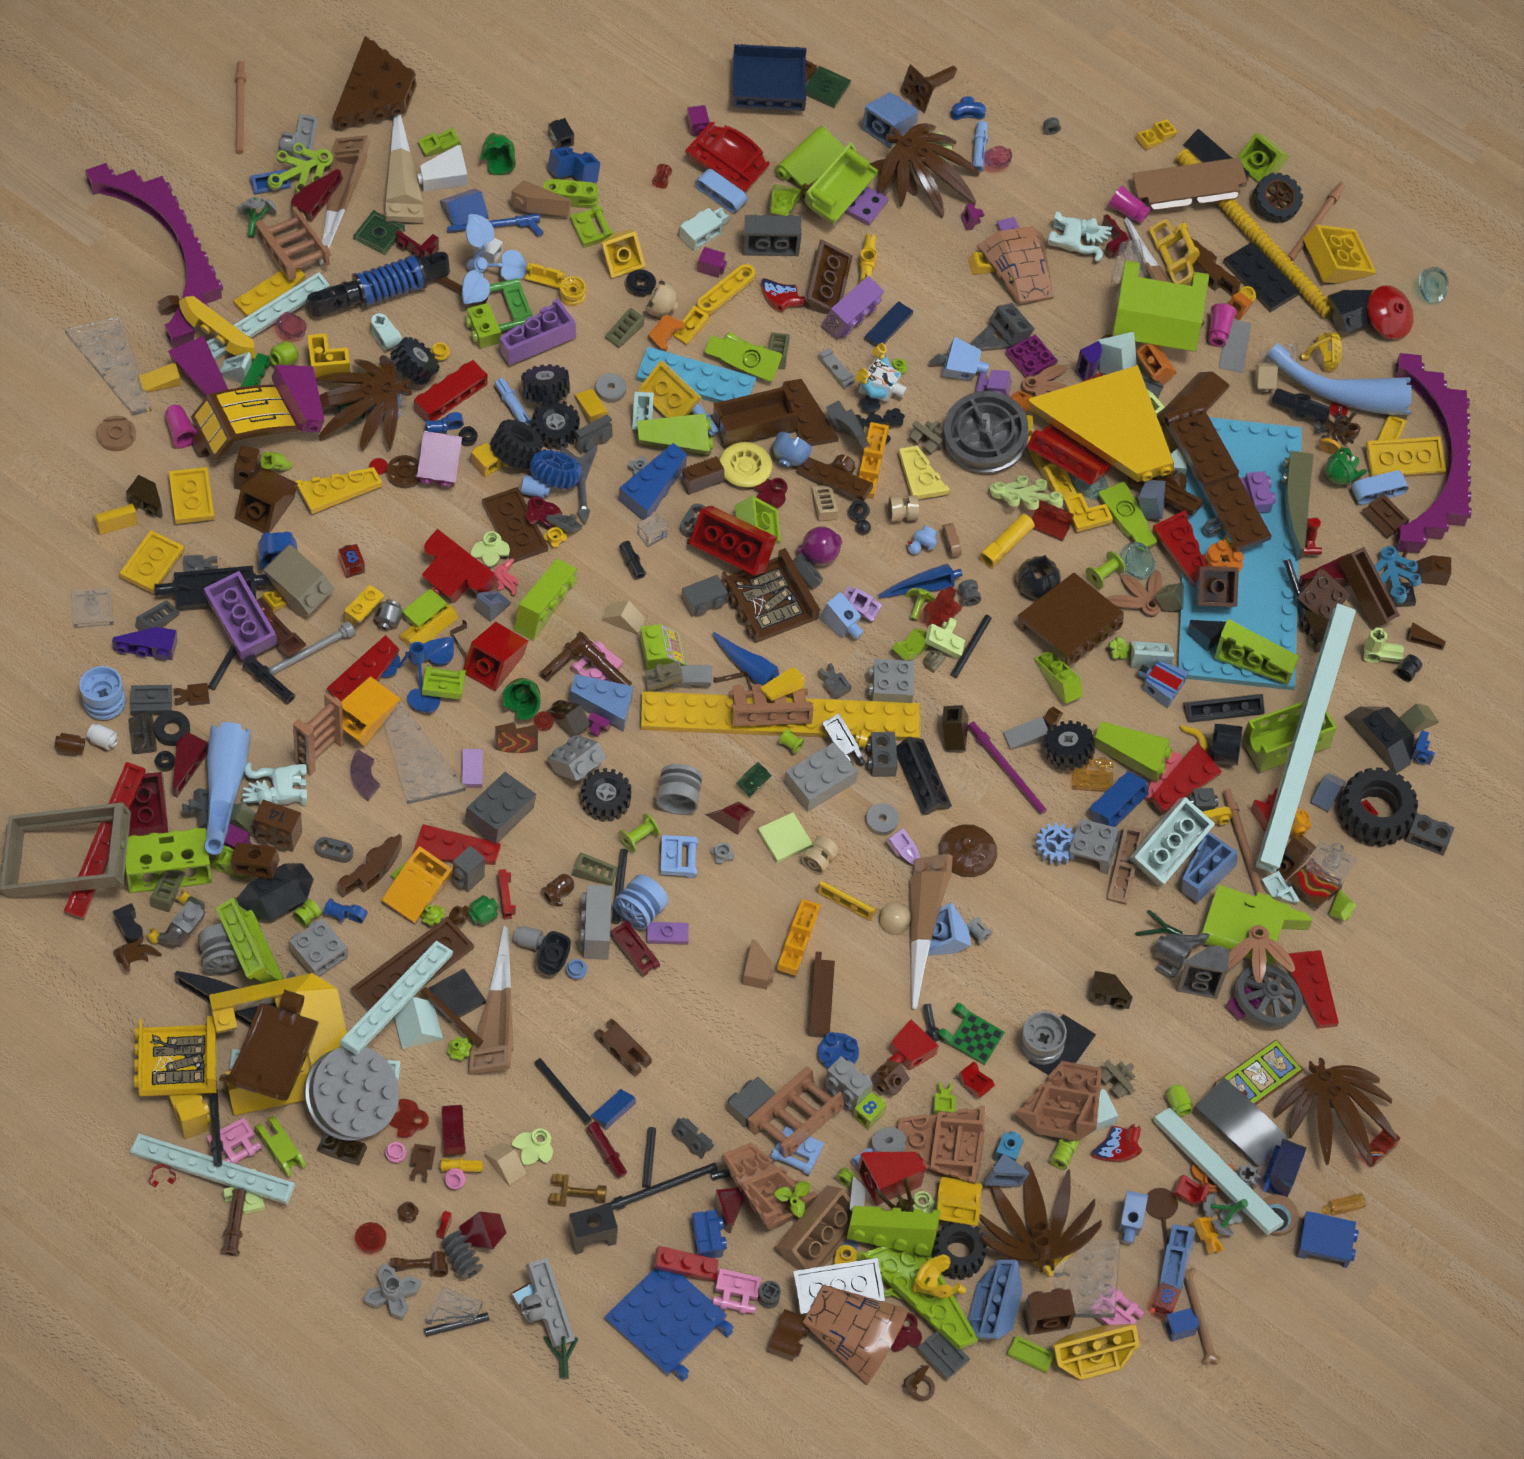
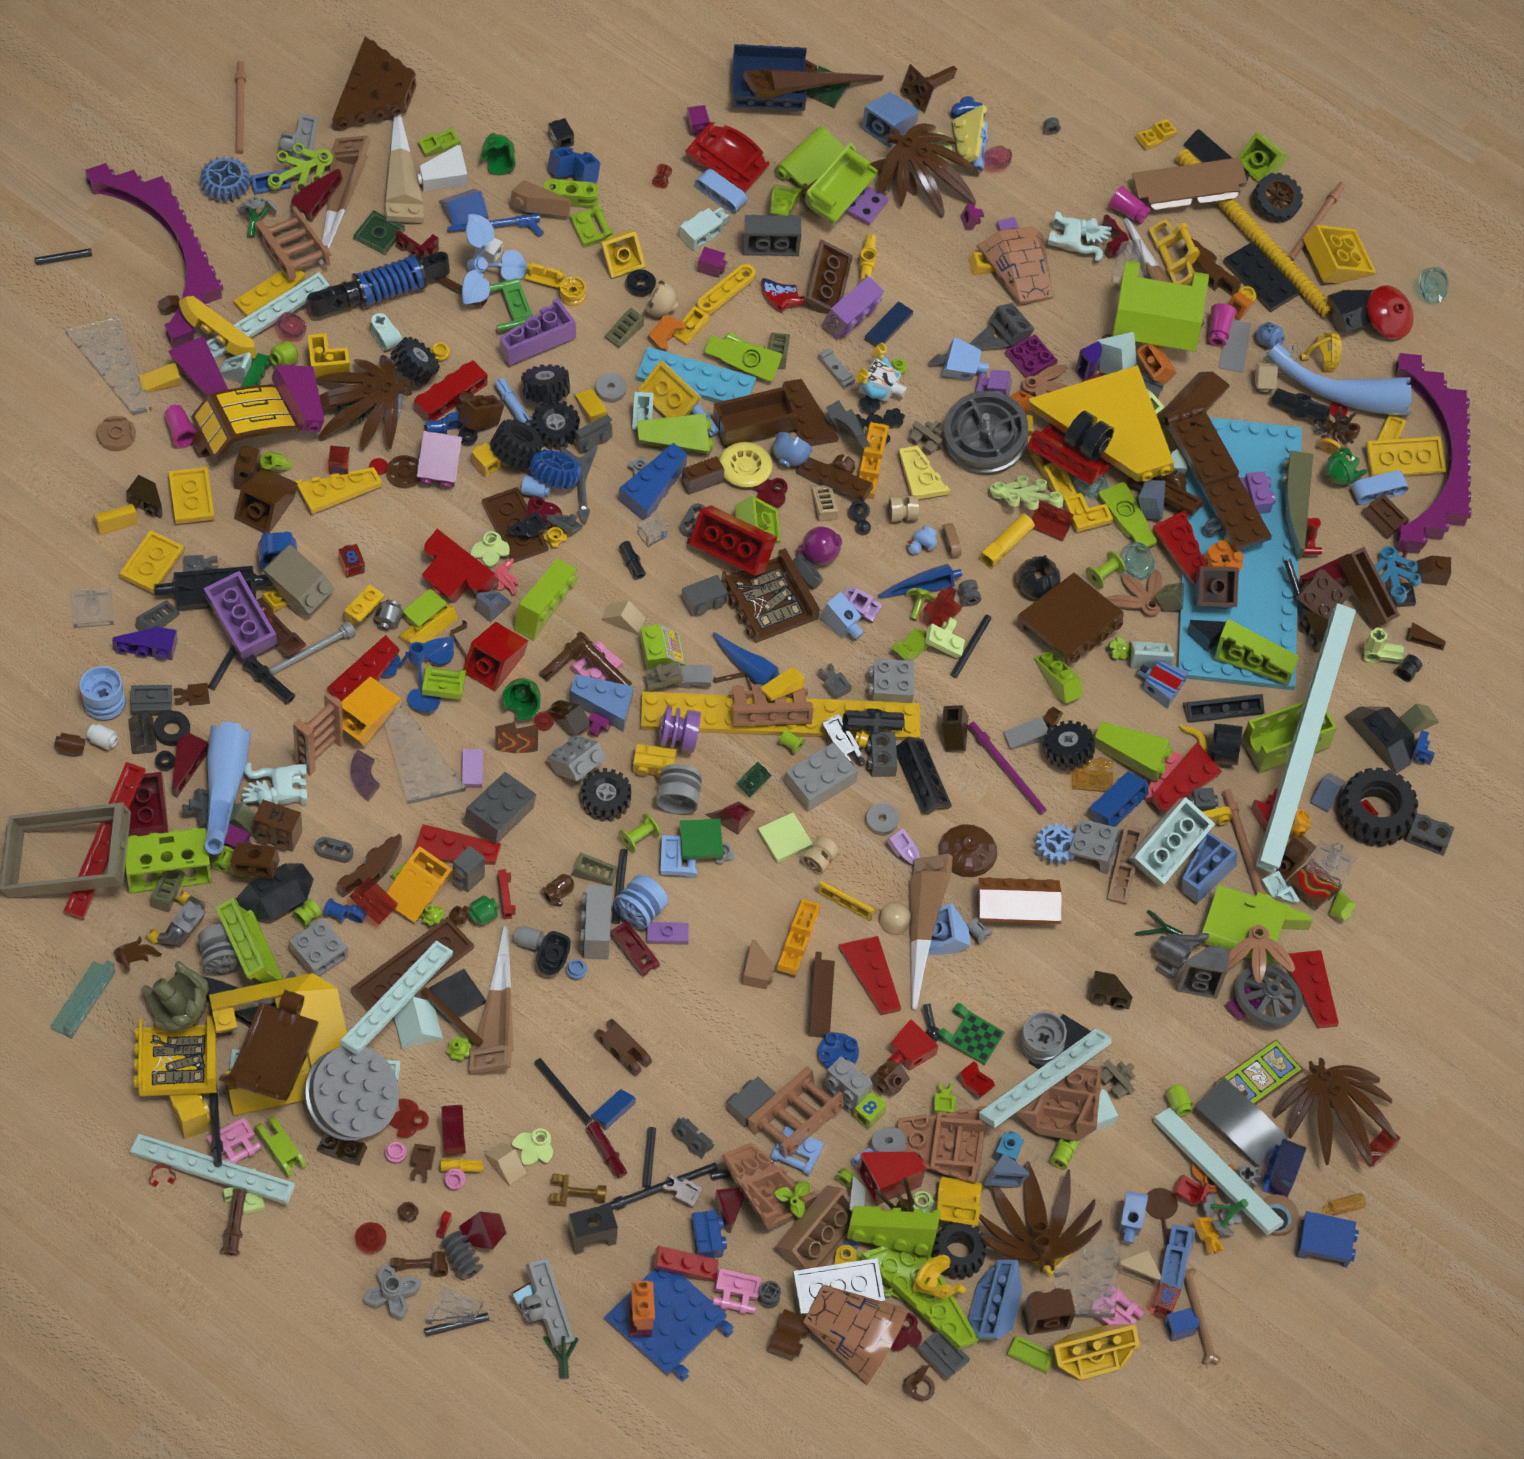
(63, 256): none -> black bar
(83, 998): none -> clear light blue panel
(125, 921): black leg -> none
(179, 1001): none -> olive piece
(225, 179): none -> medium blue gear
(339, 460): none -> clear red brick
(373, 900): none -> clear red panel
(479, 410): none -> reddish brown brick
(483, 325): lime brick -> none
(529, 527): none -> black slope
(641, 1309): none -> orange hips
(652, 759): none -> yellow brick
(679, 729): none -> medium lavender wheel
(686, 1191): none -> plate
(701, 839): none -> green tile
(778, 82): none -> reddish brown plate
(873, 720): none -> black piece
(873, 973): none -> red wing
(934, 660): dark tan plate -> none
(968, 132): none -> light yellow wing
(1019, 900): none -> slope
(1045, 1078): none -> light aqua plate
(1088, 436): none -> black wheel
(1119, 1145): red arm -> none
(1141, 1268): none -> tan slope
(1270, 334): none -> medium blue head

